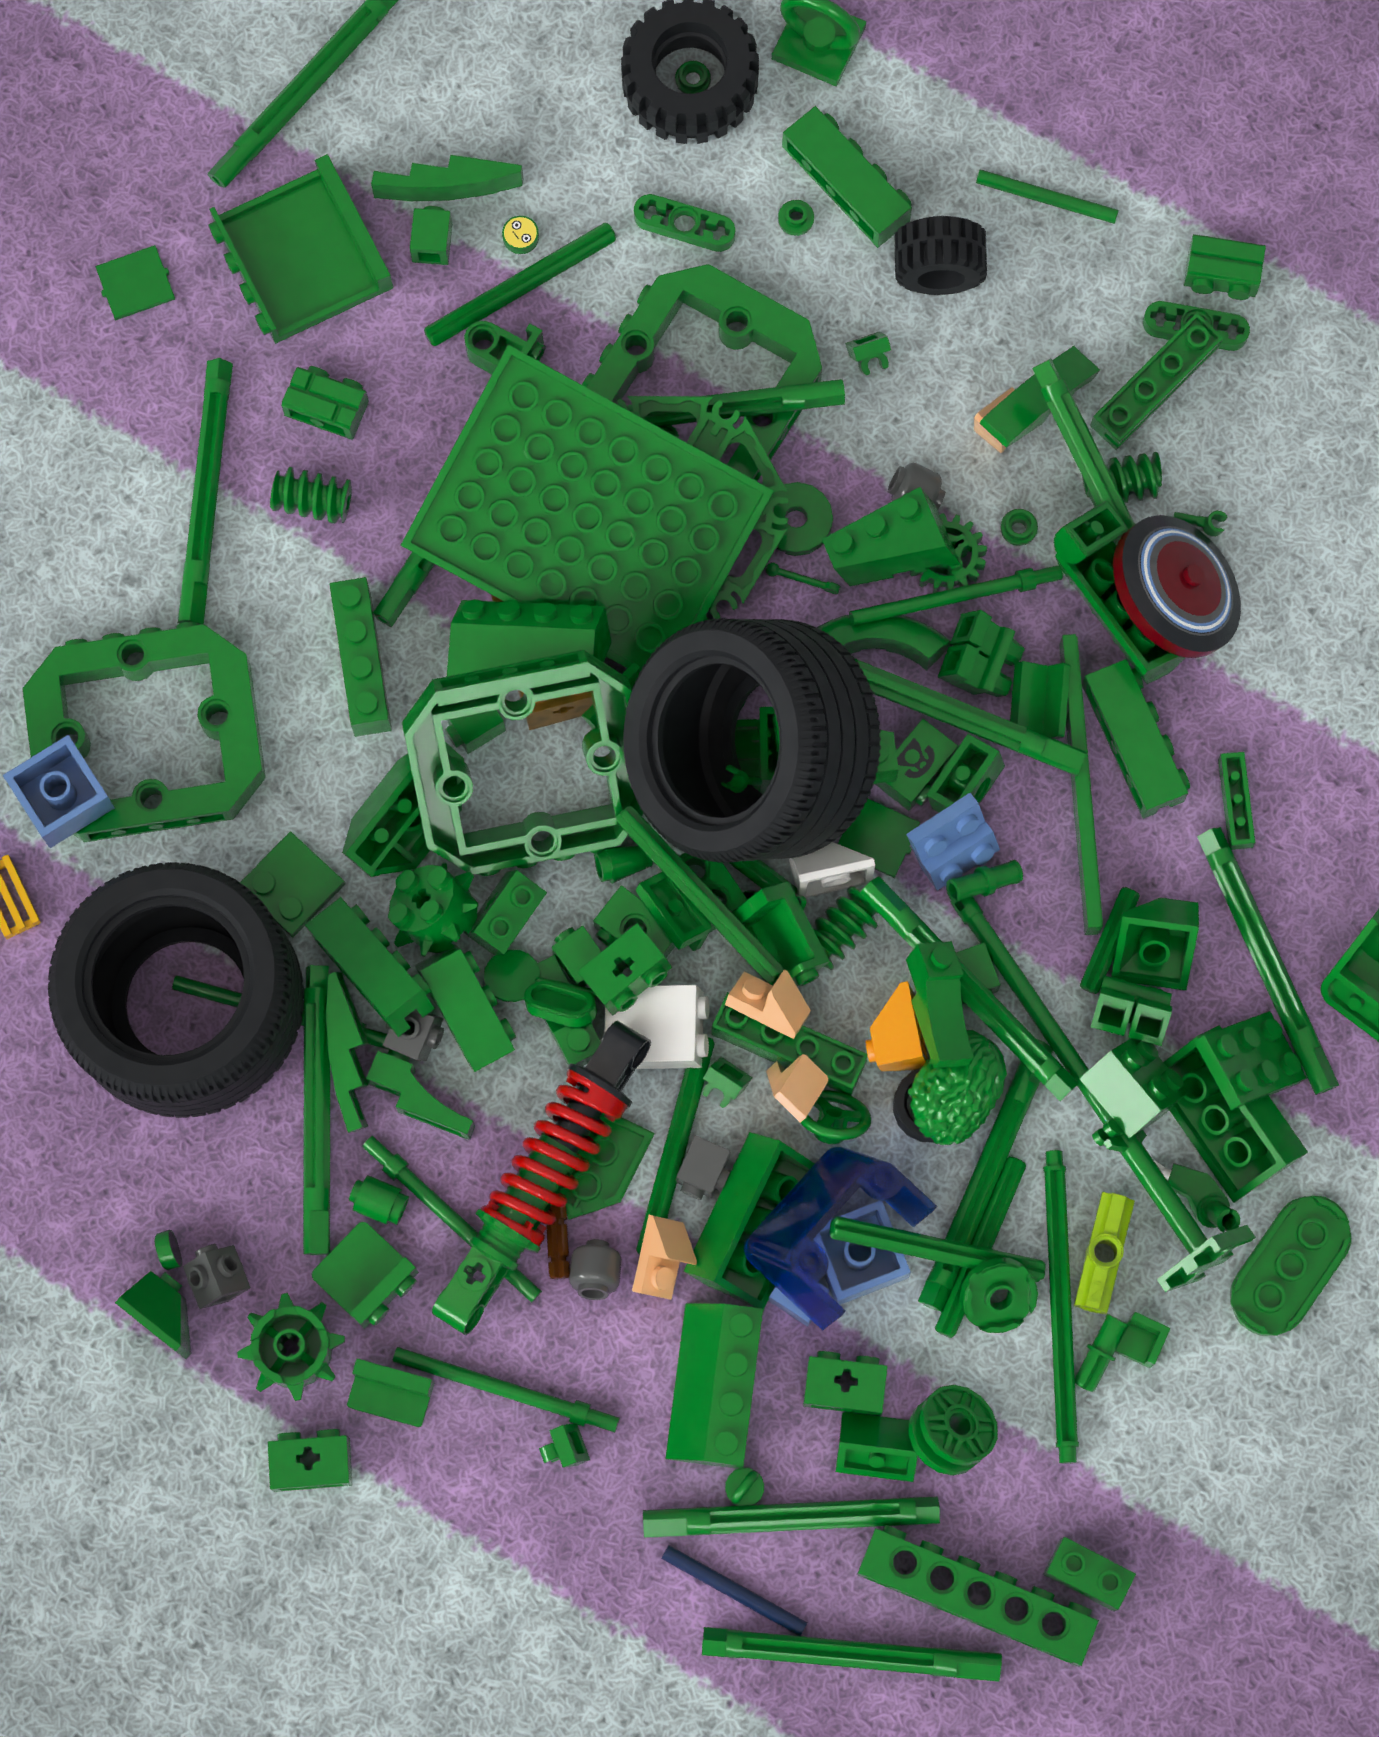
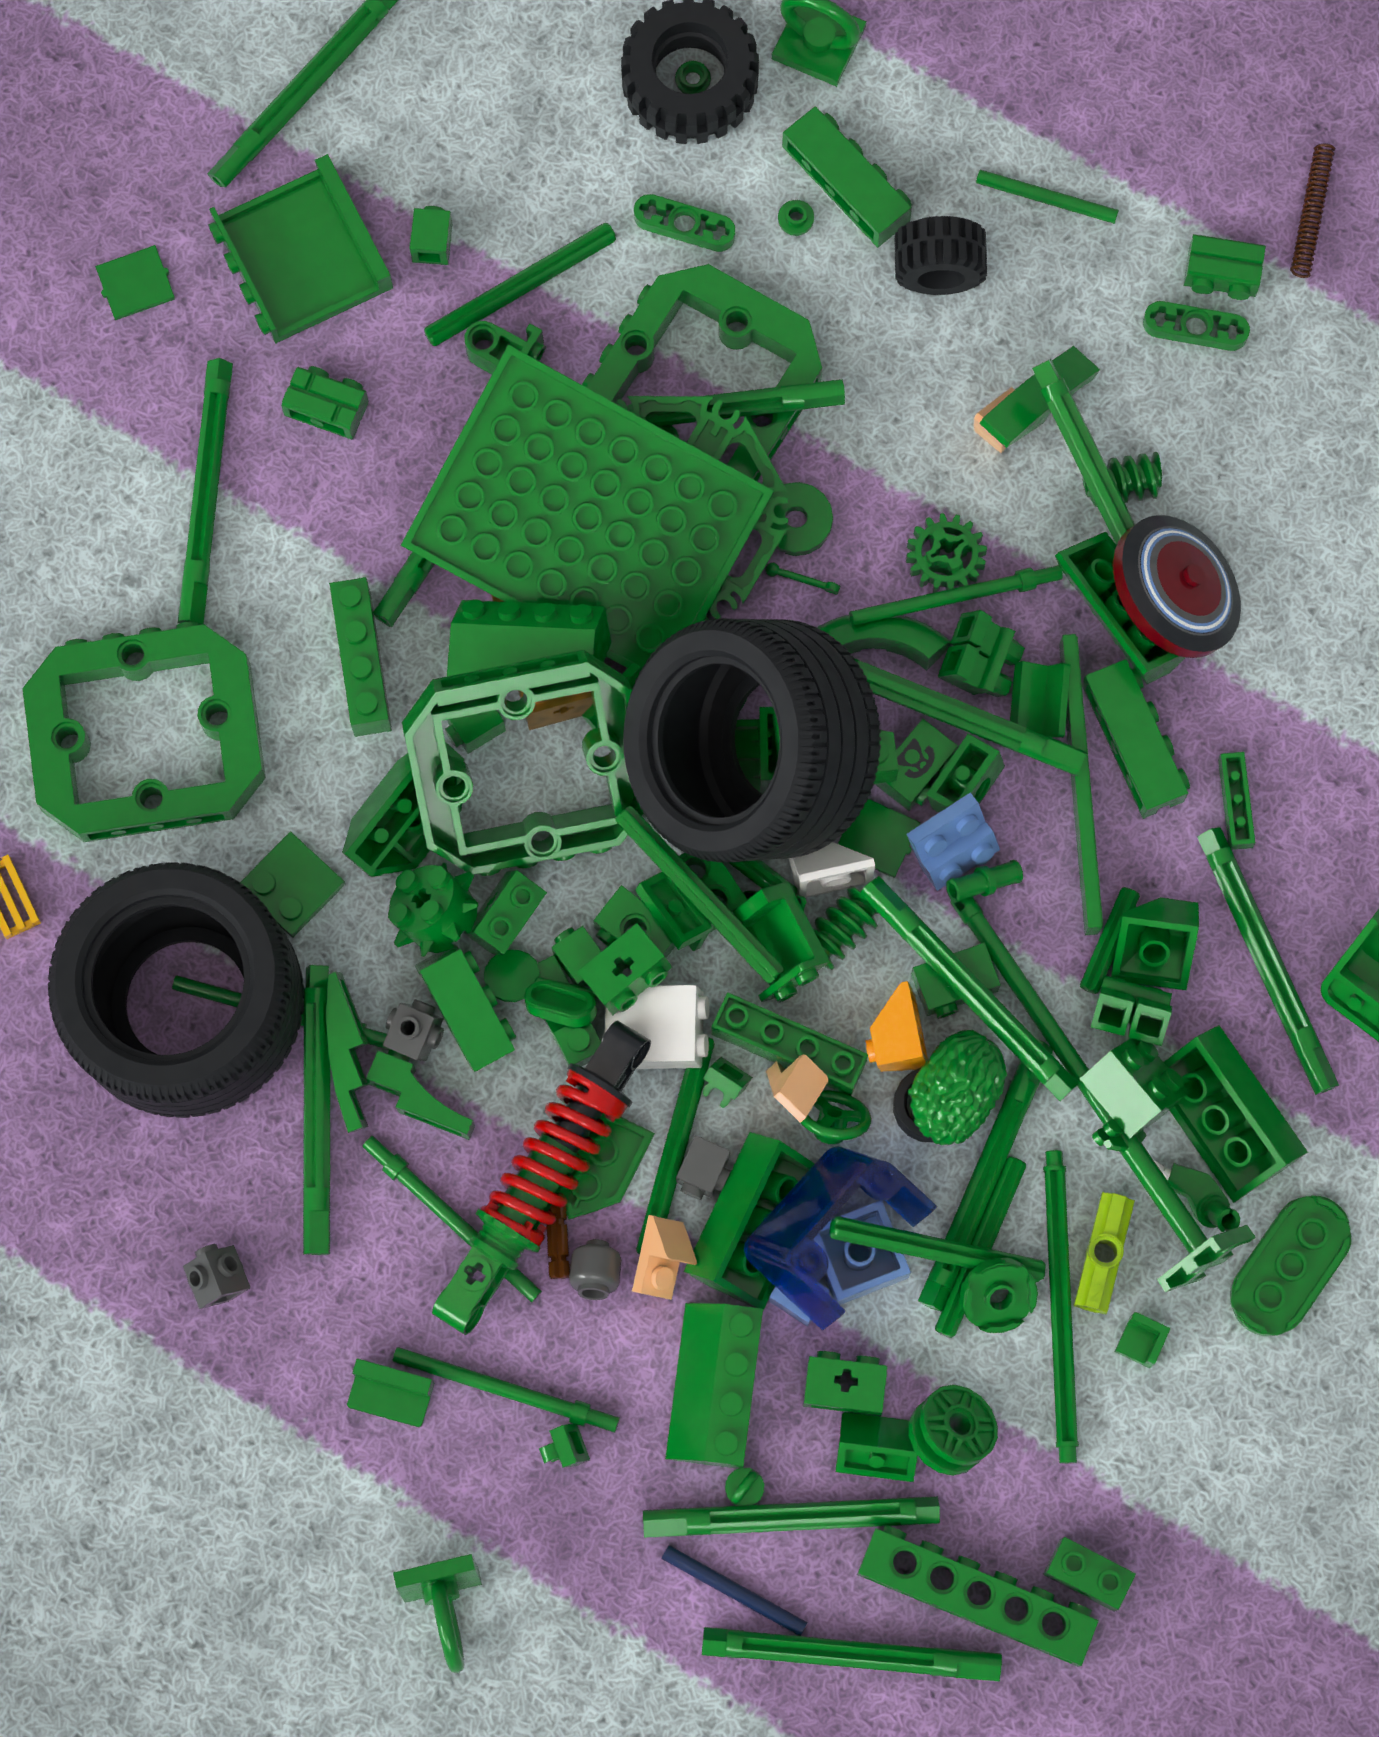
(58, 791): medium blue brick -> none
(160, 1309): green slope -> none
(168, 1250): green tile -> none
(269, 1353): green brick -> none
(289, 1474): green brick -> none
(311, 496): green piece -> none
(365, 1275): green bracket -> none
(369, 965): green brick -> none
(378, 1200): green brick -> none
(439, 1586): none -> green tile
(462, 179): green slope -> none
(520, 234): tile -> none
(620, 862): green cone -> none
(740, 780): green hand -> none
(774, 1005): light nougat slope -> none
(867, 348): green tile -> none
(891, 541): green wedge -> none
(916, 476): dark grey head -> none
(939, 1003): green slope -> none
(1019, 516): green plate -> none
(1088, 533): green brick -> none
(1101, 1353): green axle -> none
(1156, 381): green brick -> none
(1204, 522): green hand -> none
(1250, 1060): green plate -> none
(1301, 249): none -> reddish brown piece

